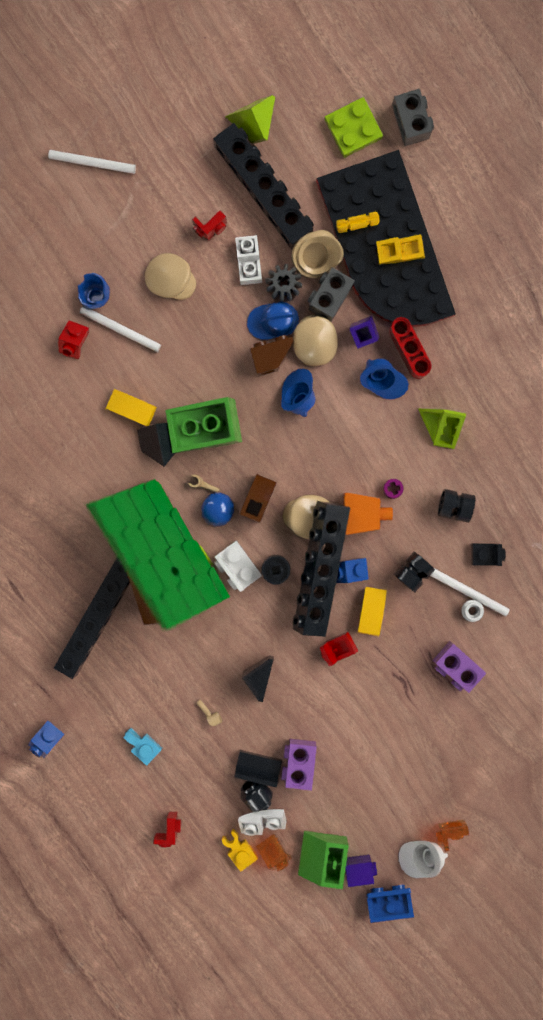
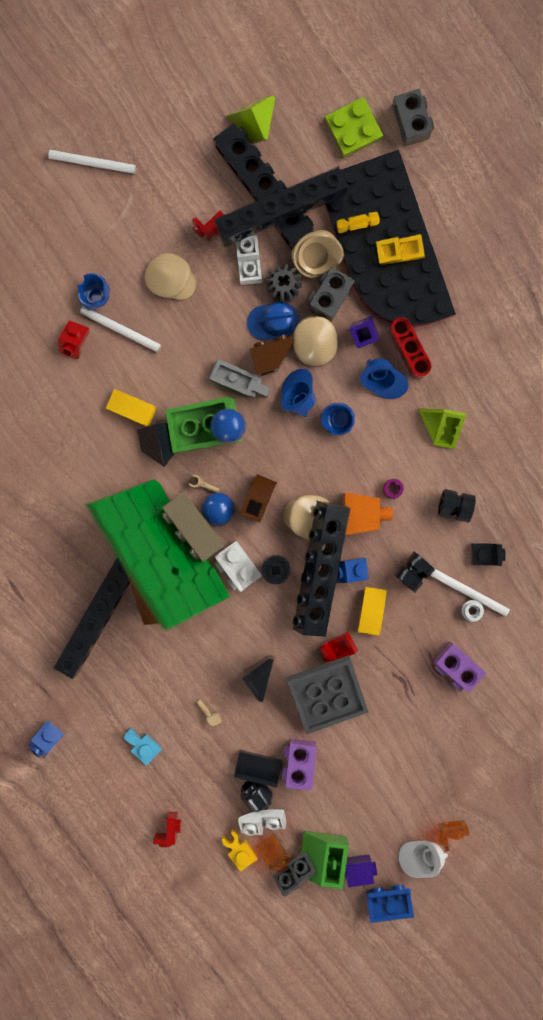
(192, 527): none -> dark tan slope
(228, 425): none -> blue hair
(238, 379): none -> light grey hinge
(281, 206): none -> black brick
(295, 874): none -> dark grey slope
(327, 694): none -> dark grey plate
(338, 418): none -> blue hair

